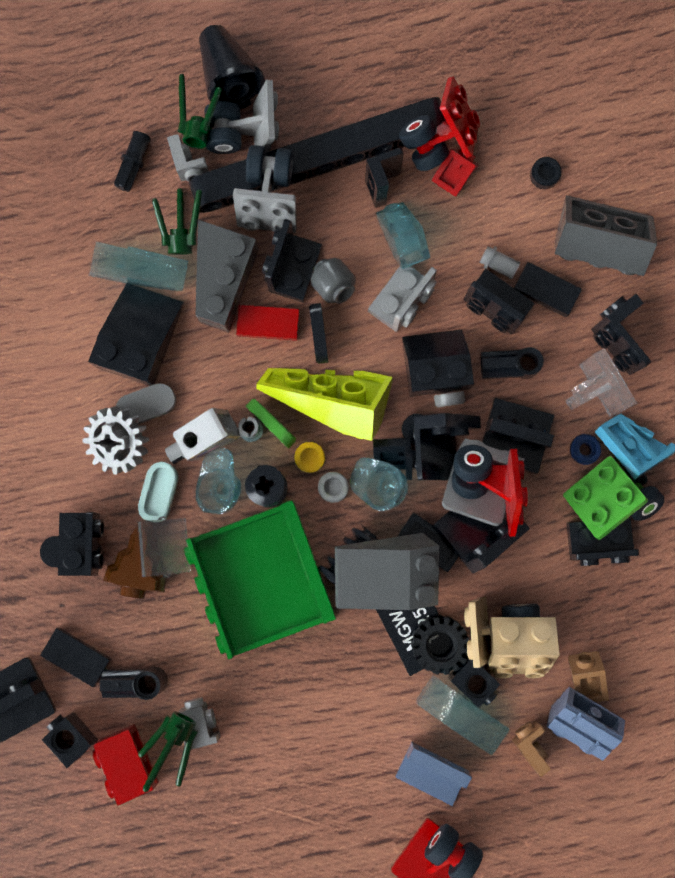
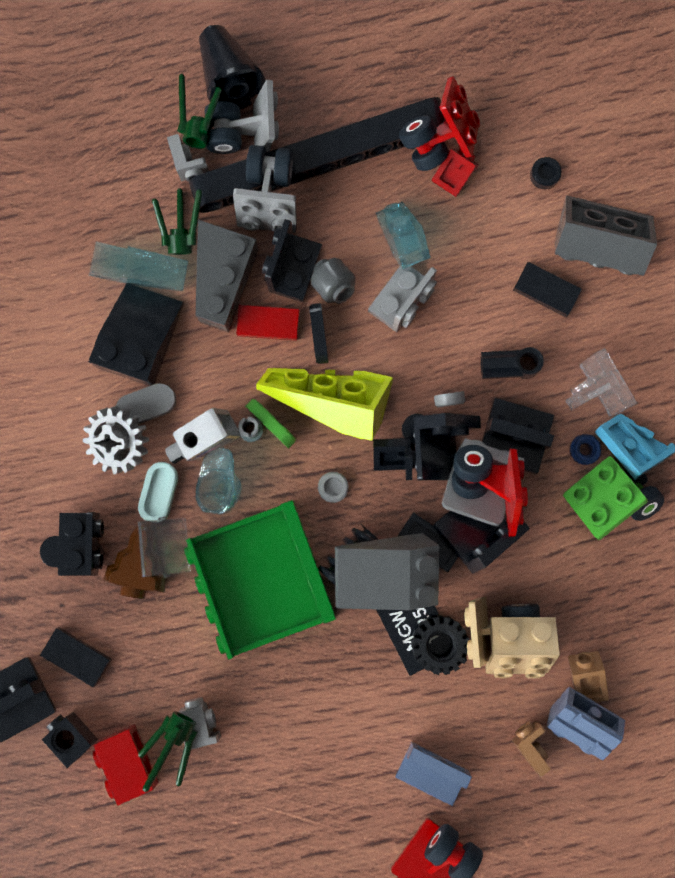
(131, 684): black piece -> none
(132, 161): black axle -> none
(255, 481): black piece -> none
(309, 457): yellow tile -> none
(378, 171): black panel -> none
(378, 484): clear light blue piece -> none
(437, 363): black slope -> none
(461, 677): black brick -> none
(462, 715): clear light blue slope -> none
(497, 302): black bracket -> none
(499, 262): light grey pin -> none
(613, 336): black bracket -> none
(615, 545): black bracket -> none

